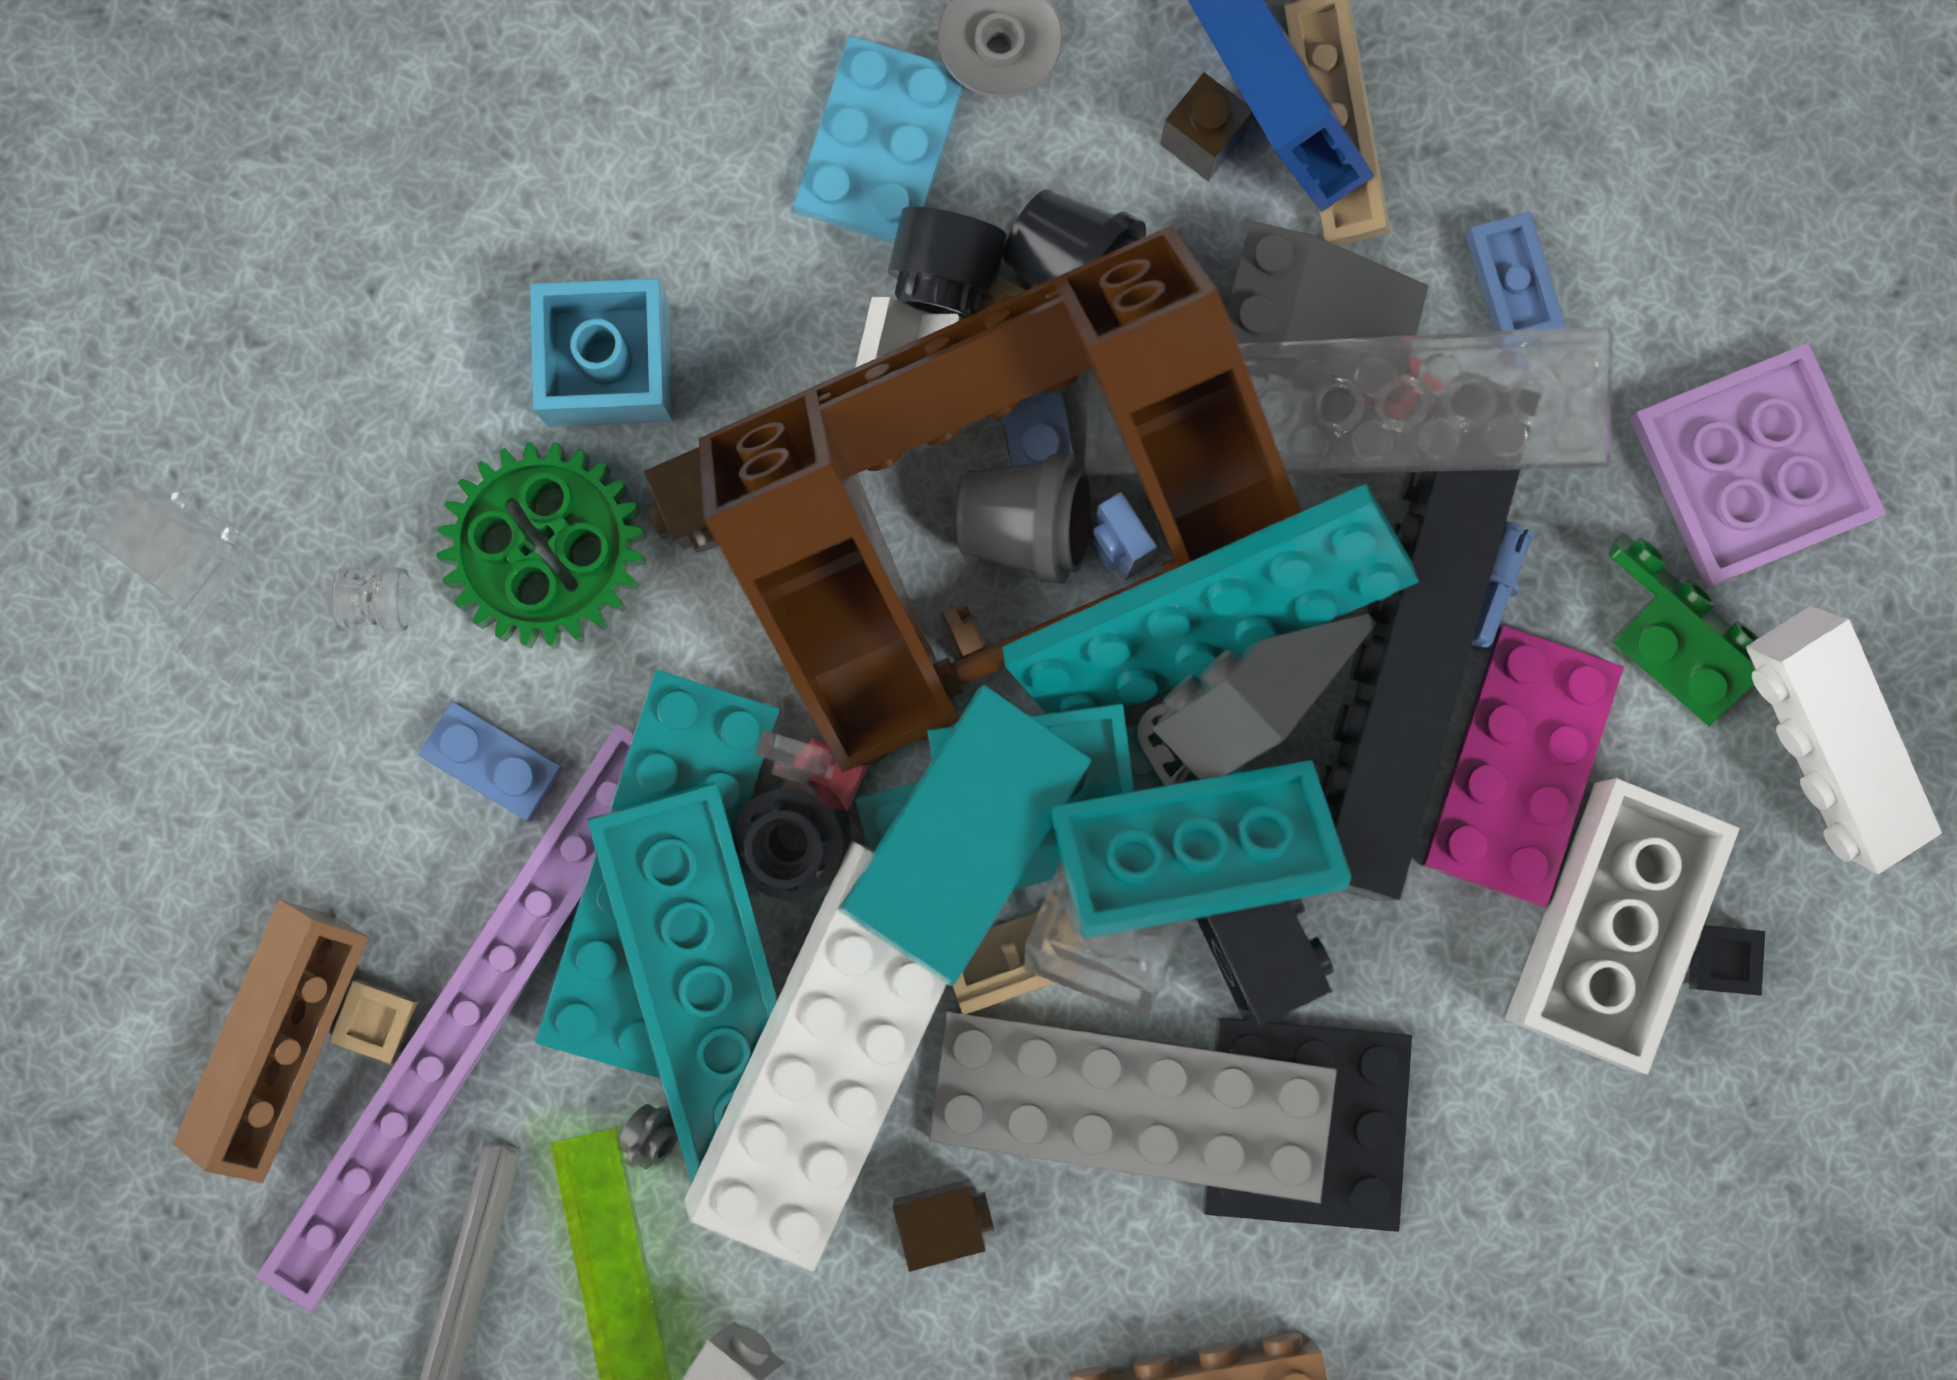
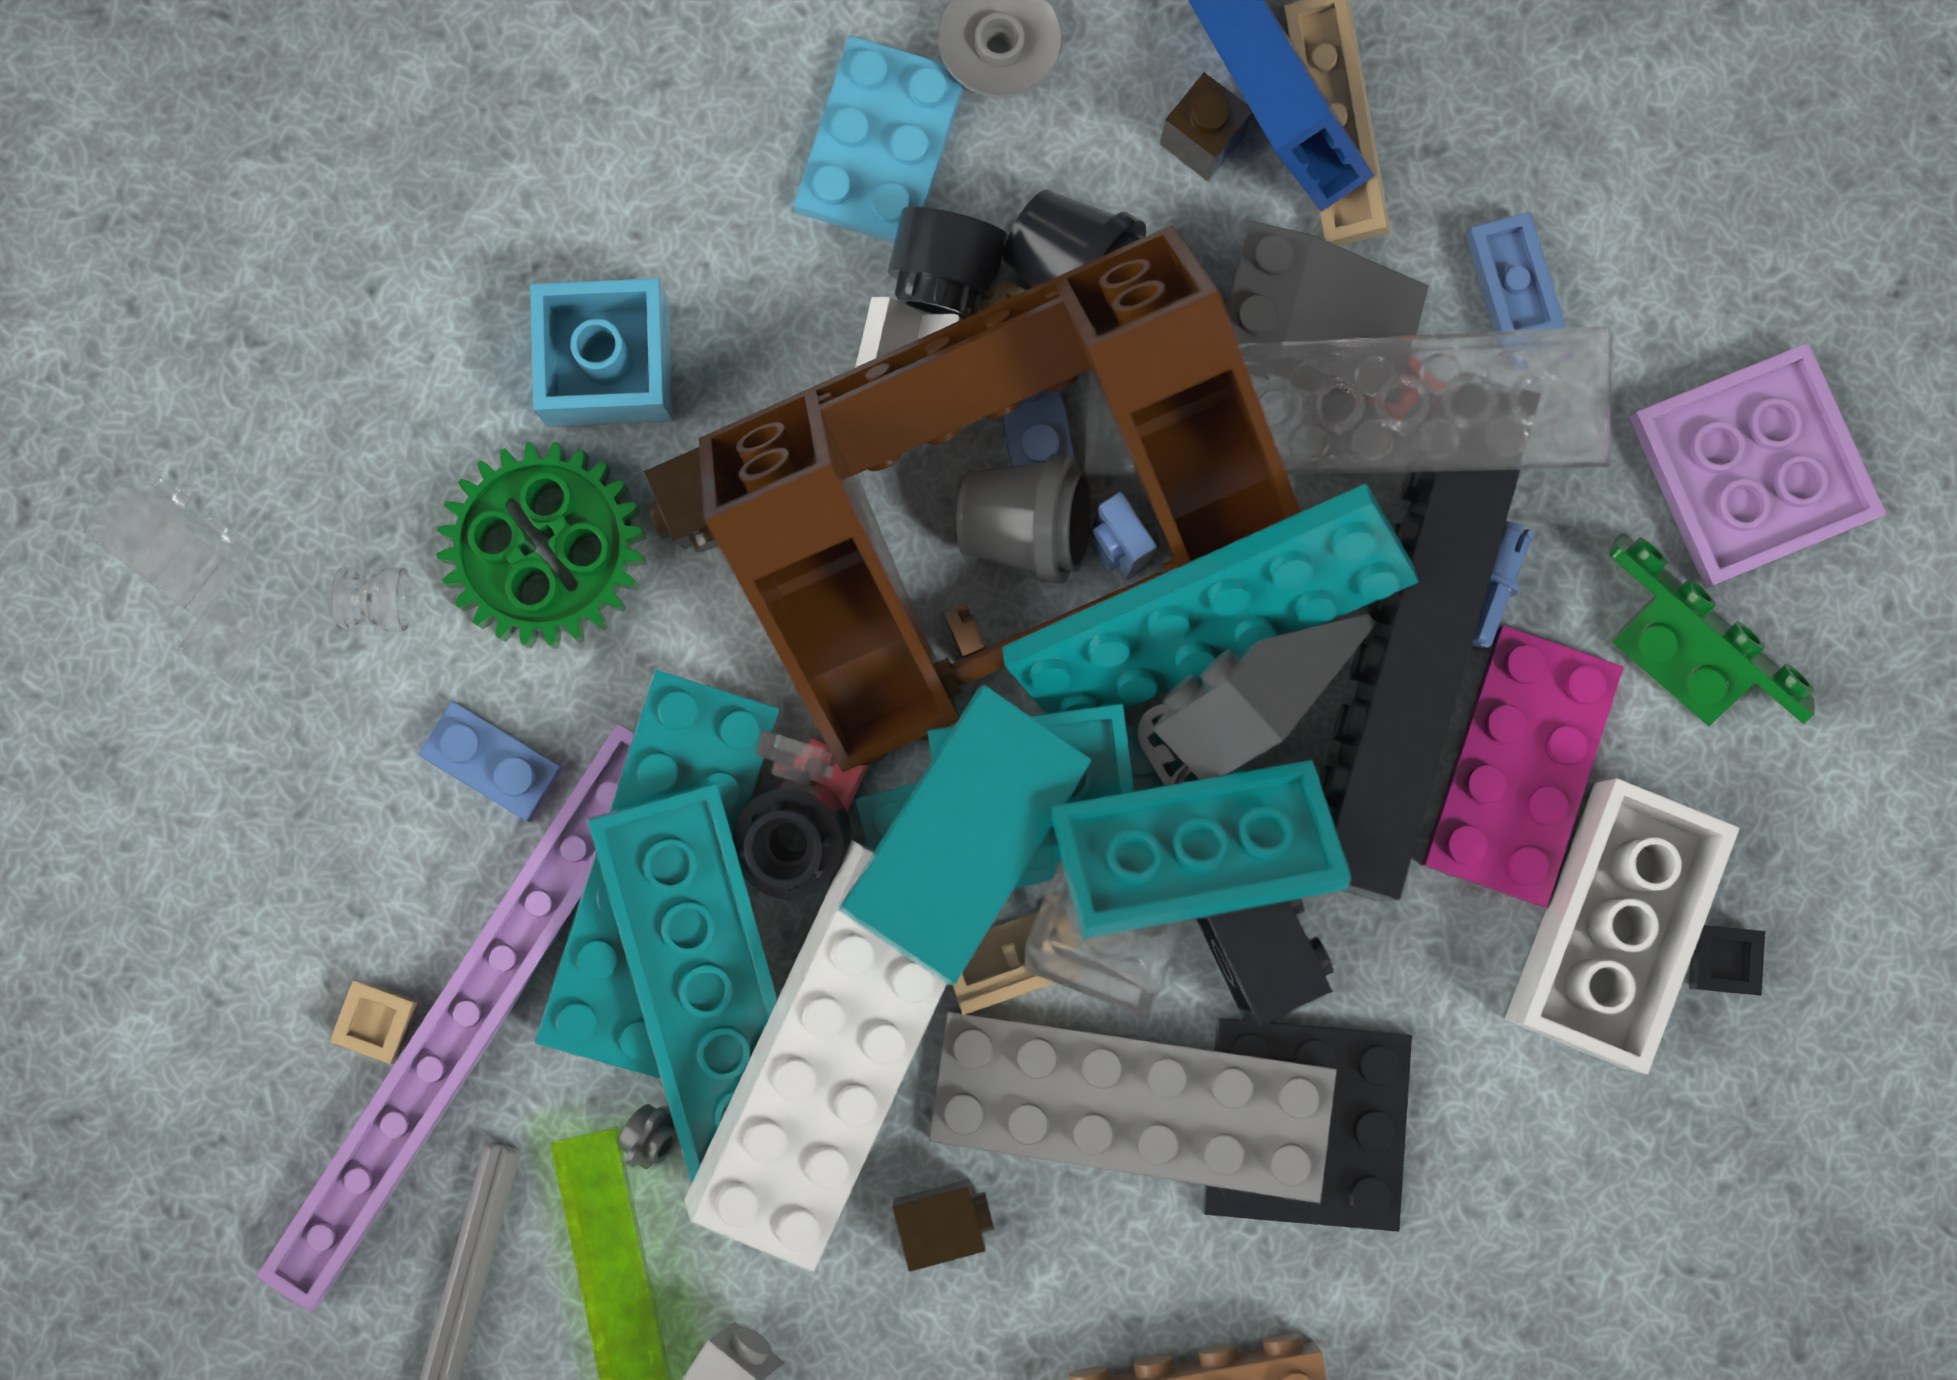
(270, 1042): medium nougat brick -> none
(1843, 739): white brick -> none

